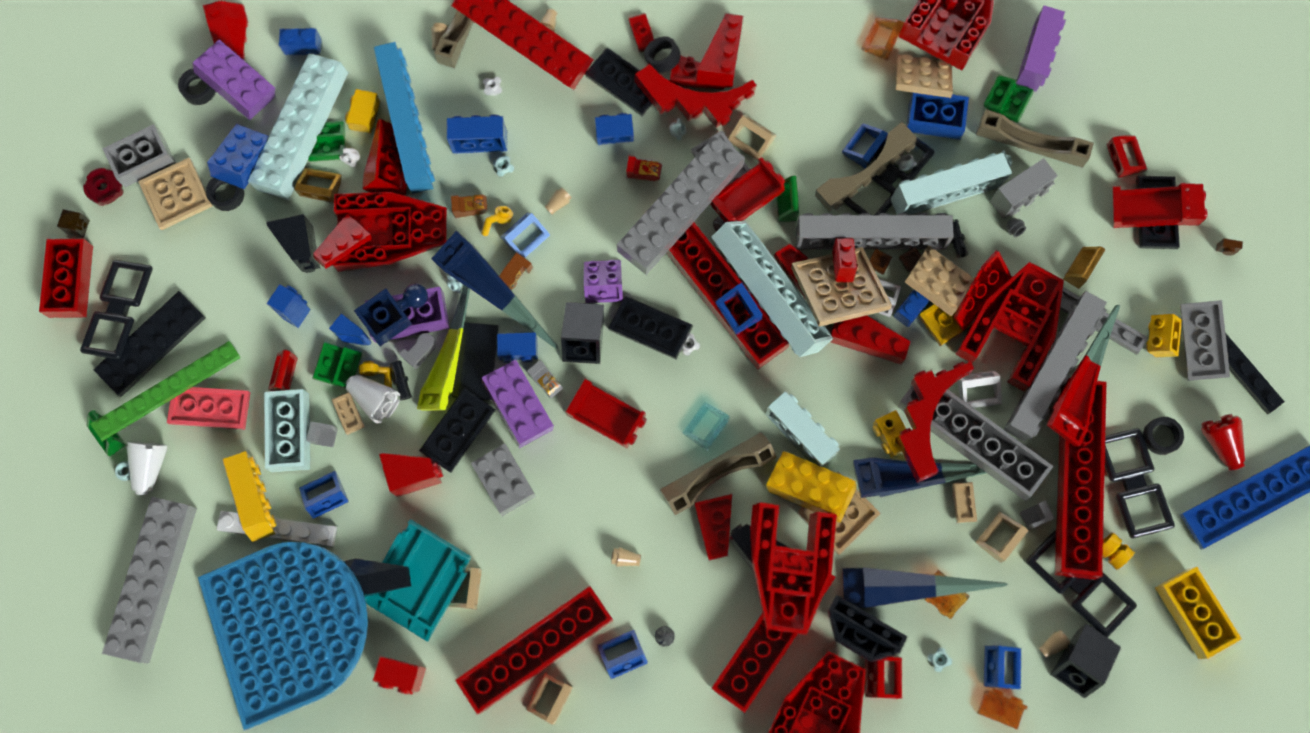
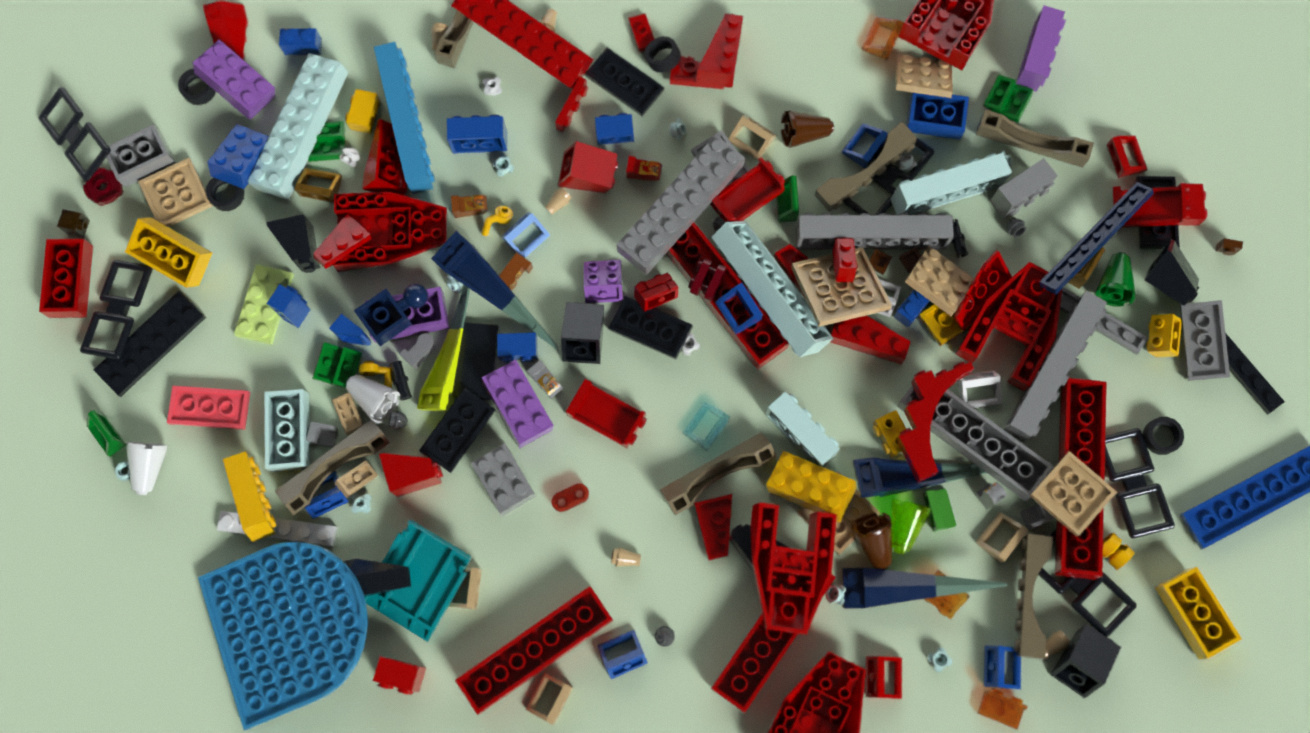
(74, 134): none -> black bar
(149, 580): light grey brick -> none
(165, 391): bright green plate -> none
(168, 252): none -> yellow brick
(257, 319): none -> yellowish green plate
(283, 371): red tile -> none
(300, 489): none -> dark tan arch
(356, 479): none -> tan plate
(356, 503): none -> light aqua plate
(397, 420): none -> dark grey plate
(570, 497): none -> clear red plate
(571, 105): none -> red plate
(588, 168): none -> red slope
(655, 291): none -> red brick
(666, 95): red arch -> none
(703, 269): none -> dark red brick
(804, 128): none -> reddish brown cone
(831, 594): none -> plate
(863, 632): black wedge -> none
(875, 538): none -> reddish brown cone
(907, 523): none -> clear neon green cone
(941, 510): none -> bright green panel
(964, 502): tan plate -> none
(991, 494): none -> light grey leg
(1031, 640): none -> dark tan arch
(1073, 494): none -> tan plate
(1075, 403): red plate -> none
(1096, 238): none -> dark blue plate
(1117, 281): none -> green cone
(1173, 275): none -> black slope
(1226, 440): red cone -> none

